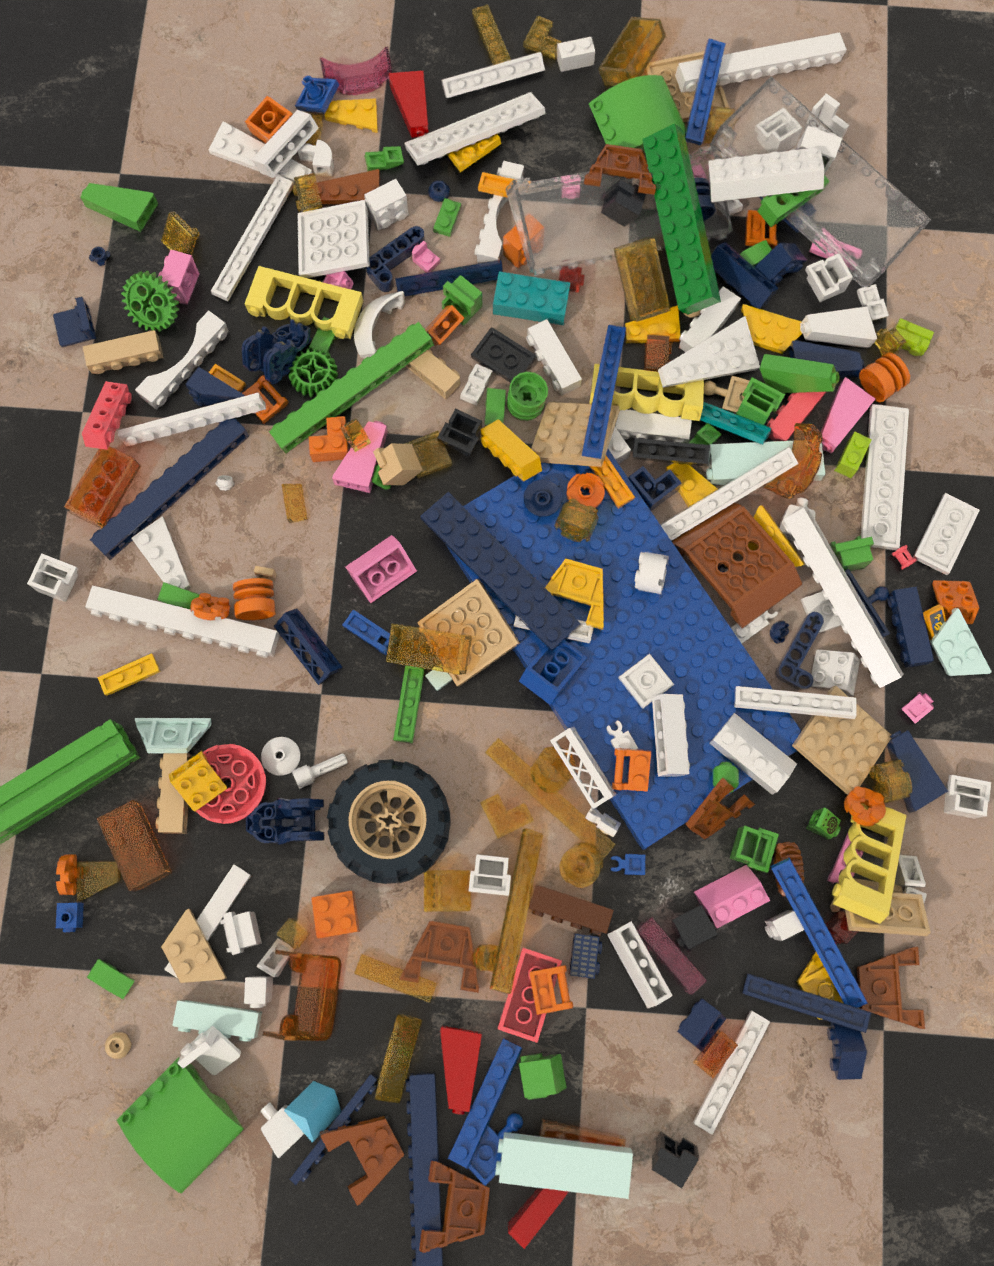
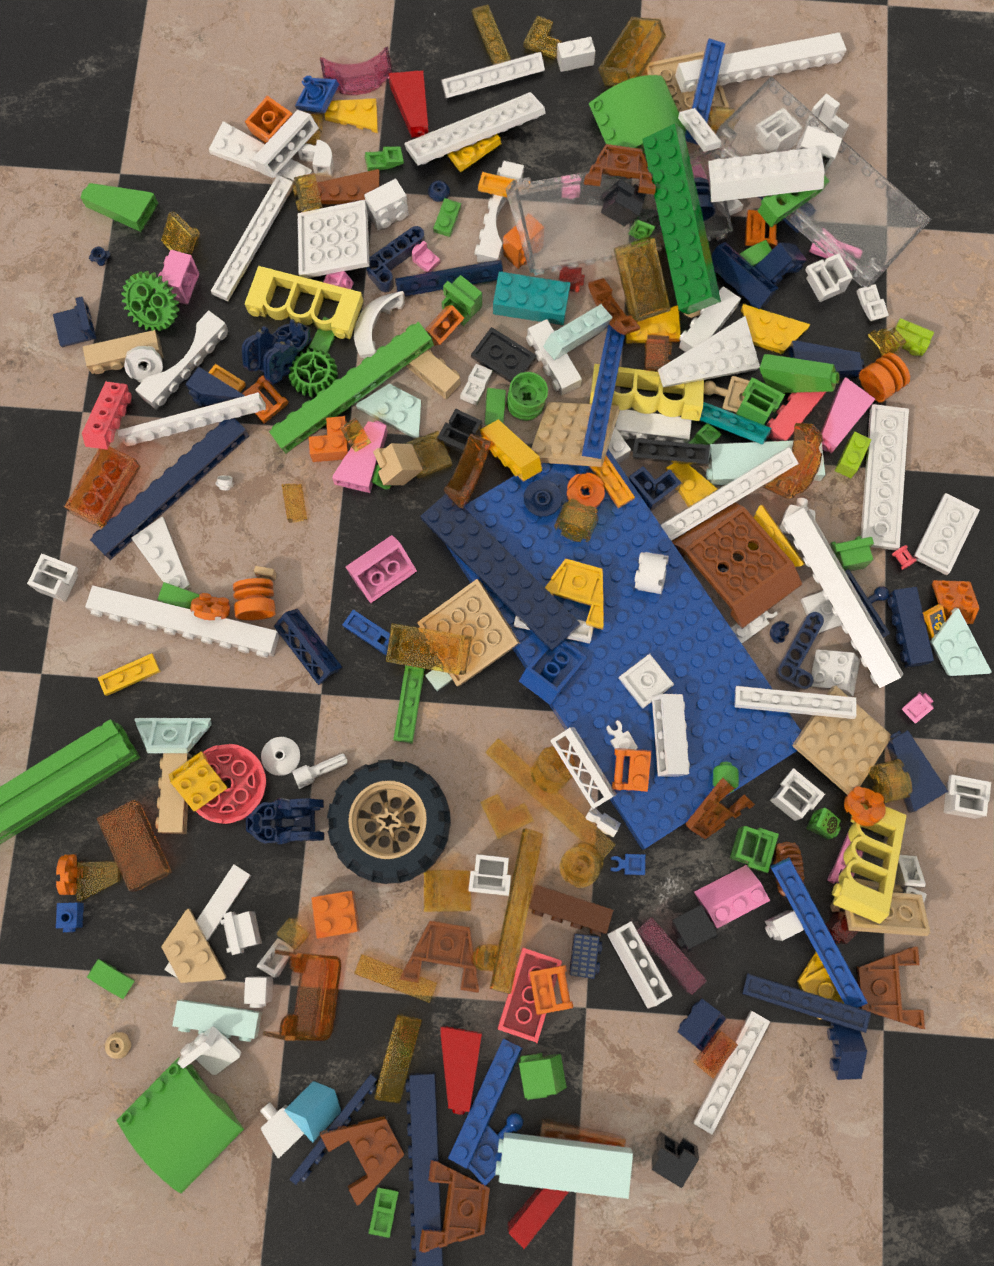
(146, 354): none -> white plate
(383, 1212): none -> bright green slope
(394, 409): none -> light aqua wing
(468, 470): none -> clear orange windscreen
(577, 332): none -> light aqua brick
(601, 294): none -> dark orange slope
(641, 229): none -> bright green slope
(699, 130): none -> white plate
(753, 754): white slope -> none
(796, 795): none -> white plate
(840, 327): white slope -> none

